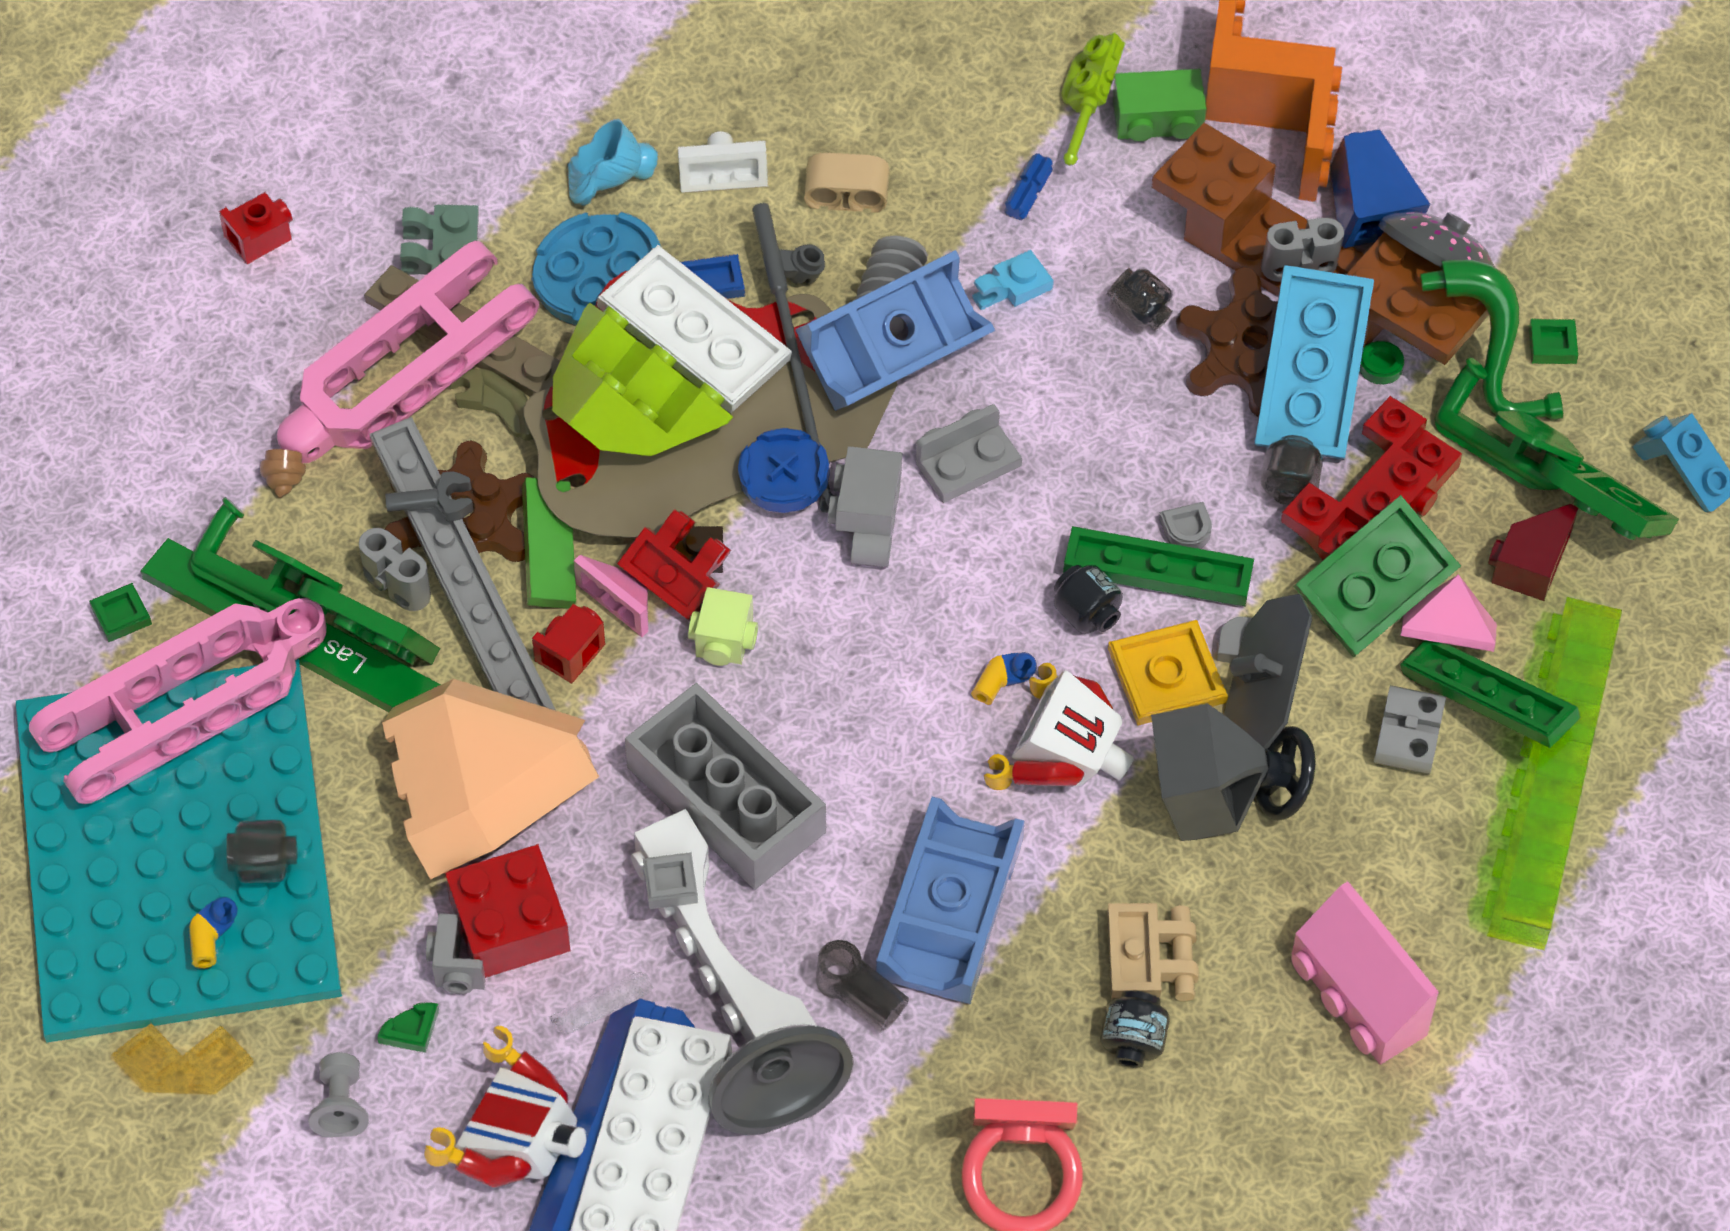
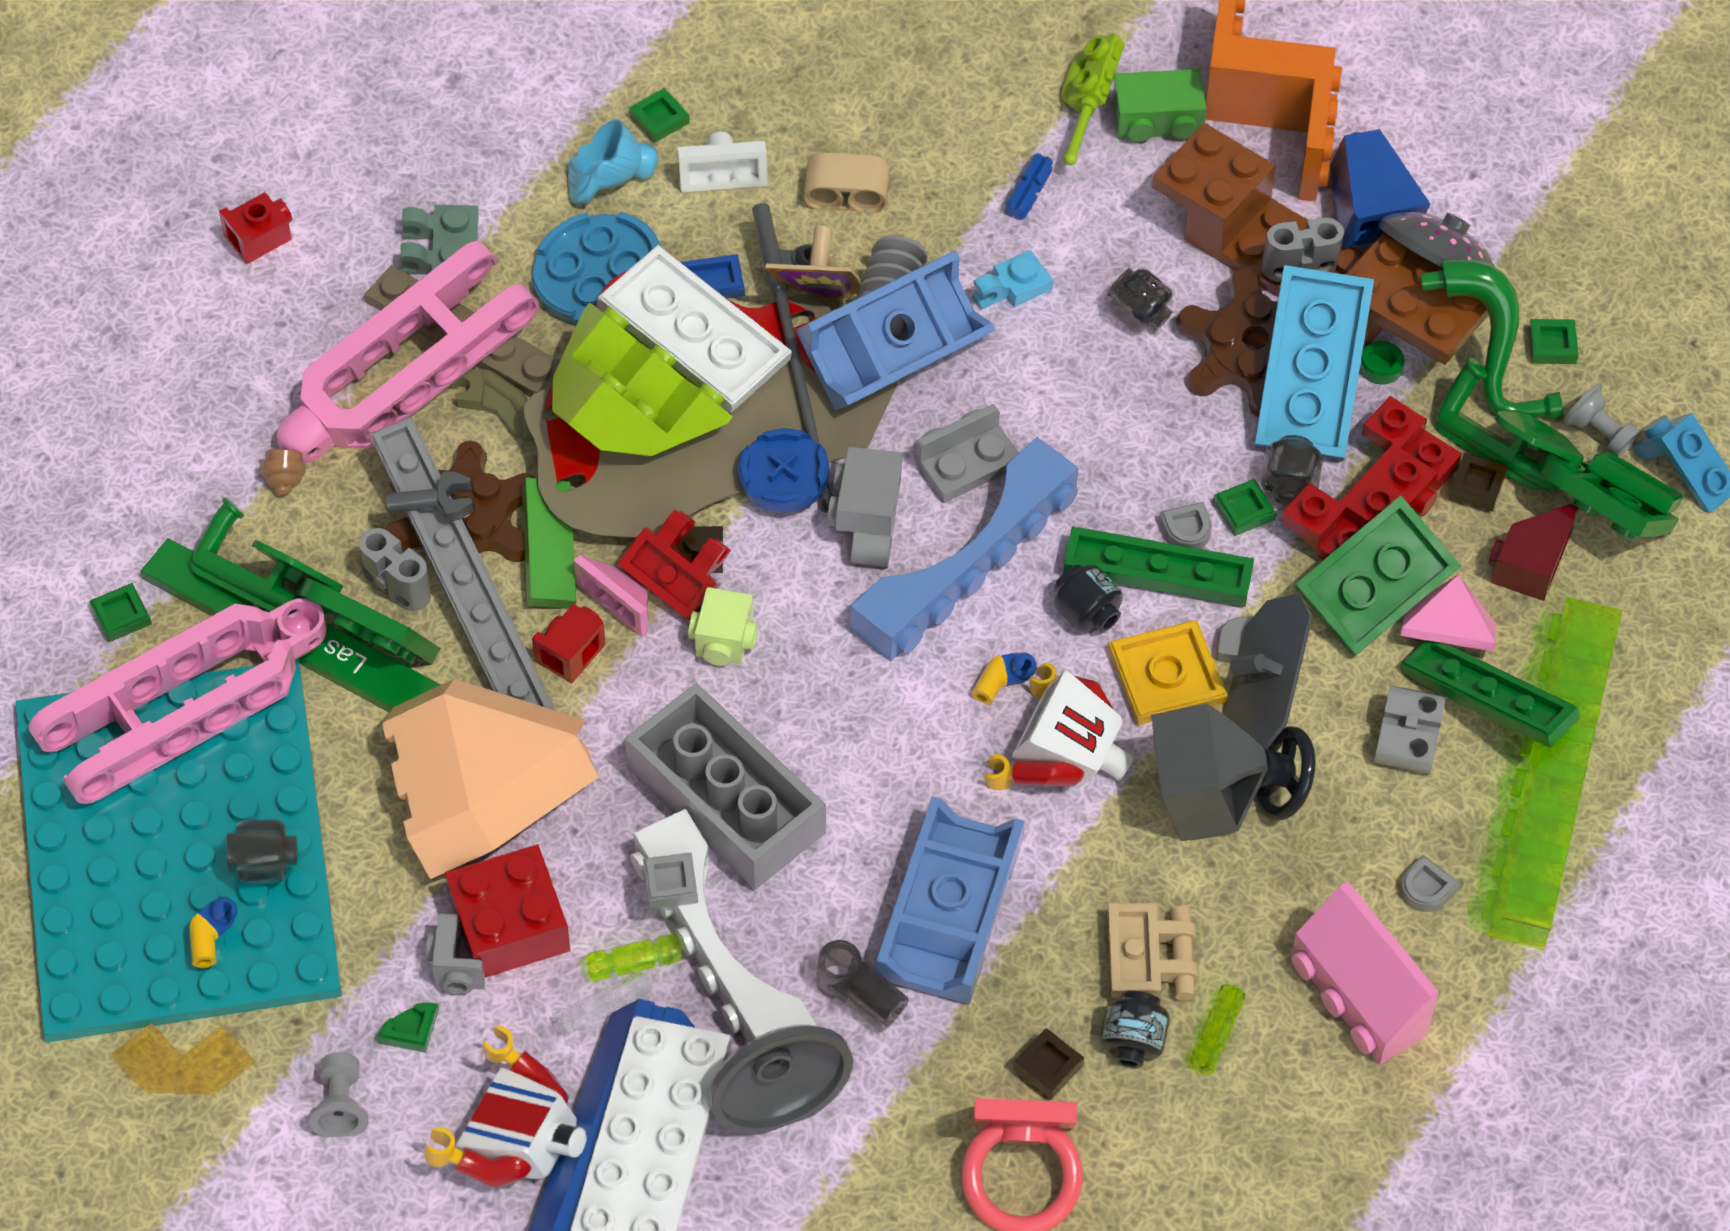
(633, 957): none -> clear neon green axle
(659, 115): none -> green tile
(823, 275): none -> shield
(903, 606): none -> medium blue arch
(1048, 1063): none -> dark brown plate
(1217, 1029): none -> clear neon green axle
(1244, 507): none -> green tile
(1427, 886): none -> light grey tile
(1478, 482): none -> dark brown plate
(1590, 411): none -> light grey piece
(1636, 482): none -> green tile

